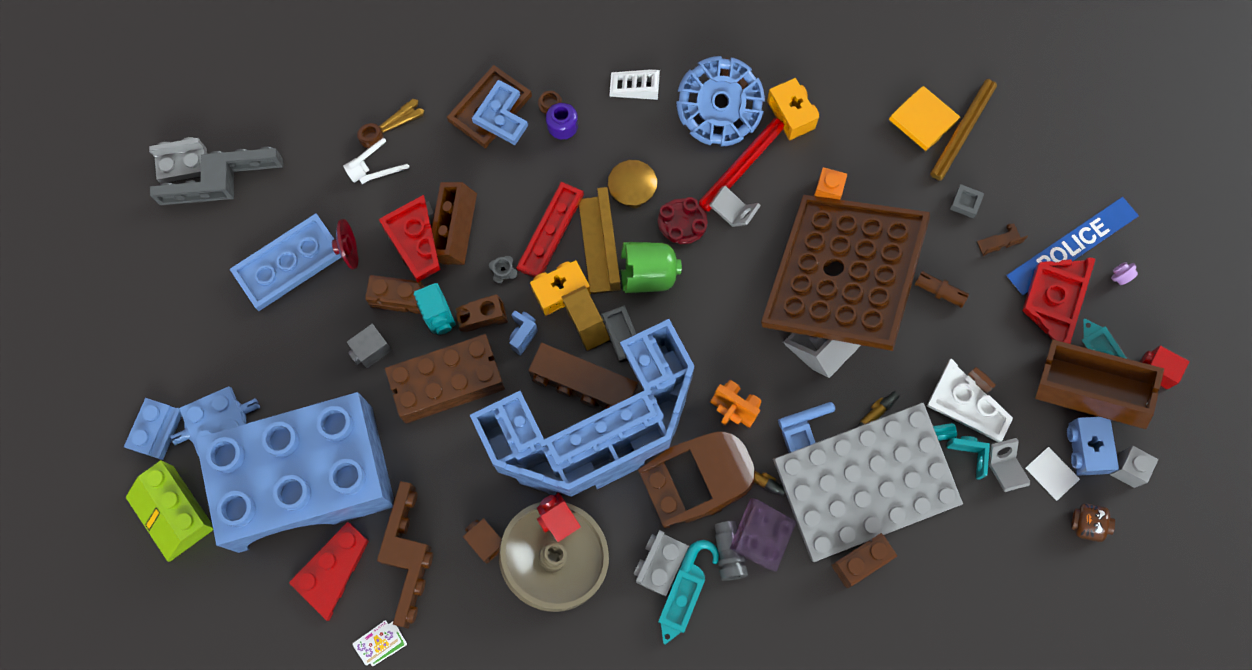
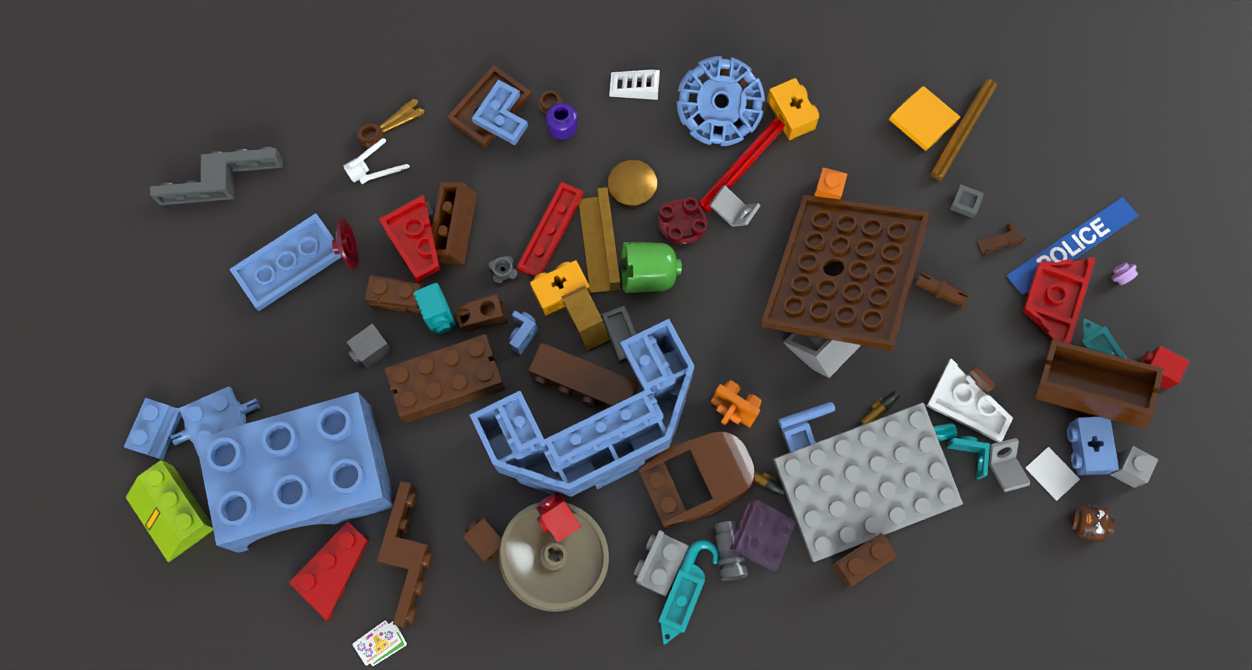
(178, 159): light grey bracket -> none

